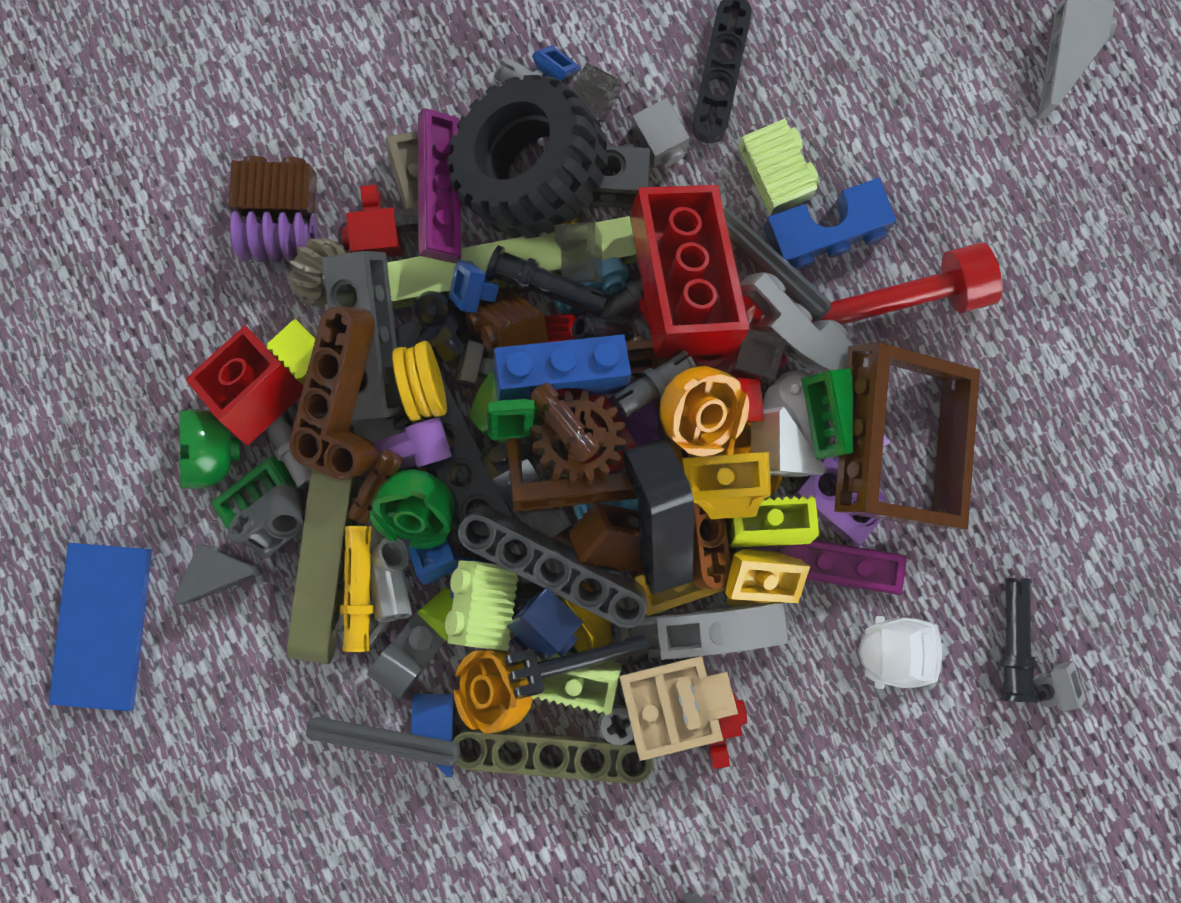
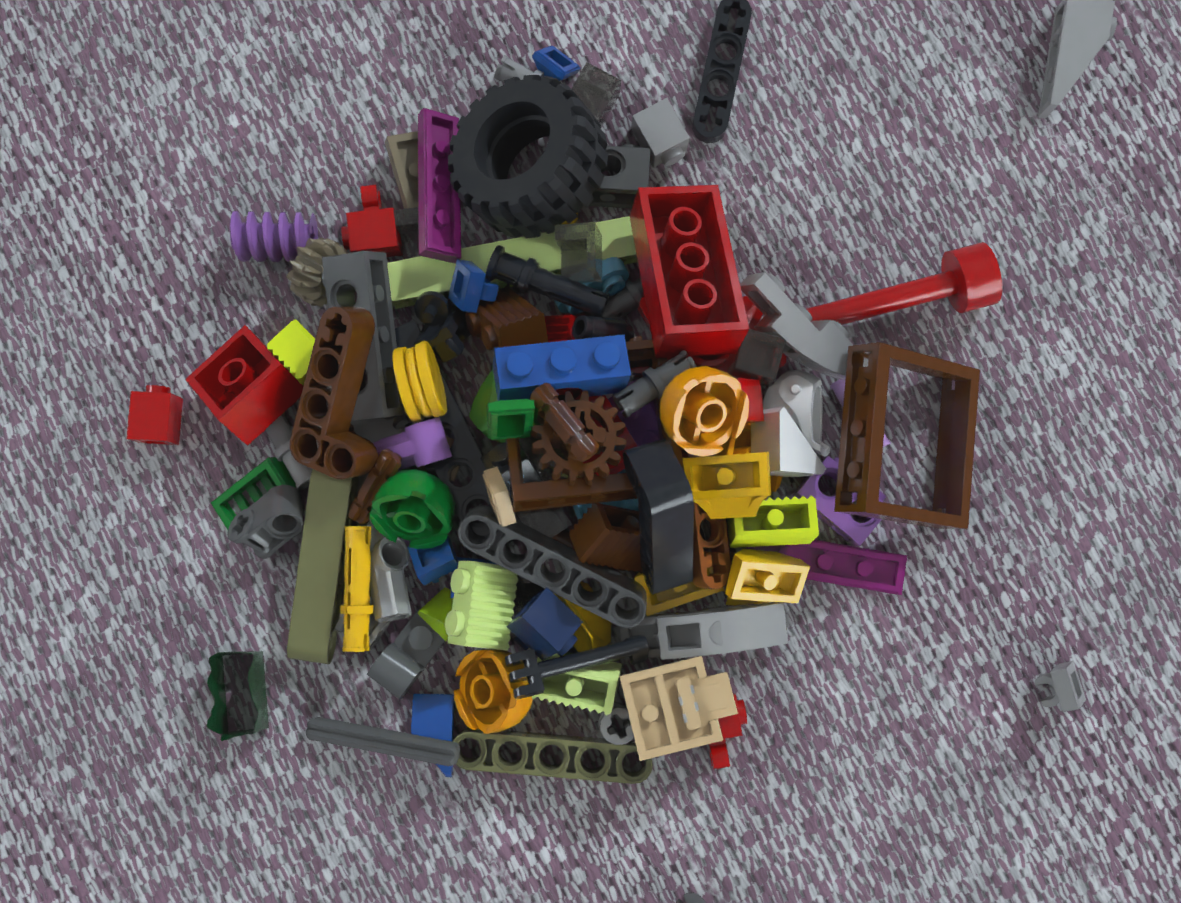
(100, 627): blue tile -> none
(154, 416): none -> red brick
(204, 449): green cylinder -> none
(212, 572): dark grey slope -> none
(256, 677): none -> dark green piece
(272, 187): reddish brown brick -> none
(472, 364): light grey tile -> none
(499, 497): none -> tan tile
(771, 262): dark grey axle -> none
(778, 166): yellowish green brick -> none
(826, 392): green slope -> none
(864, 216): blue arch -> none
(901, 652): white helmet -> none
(1018, 662): black pin -> none

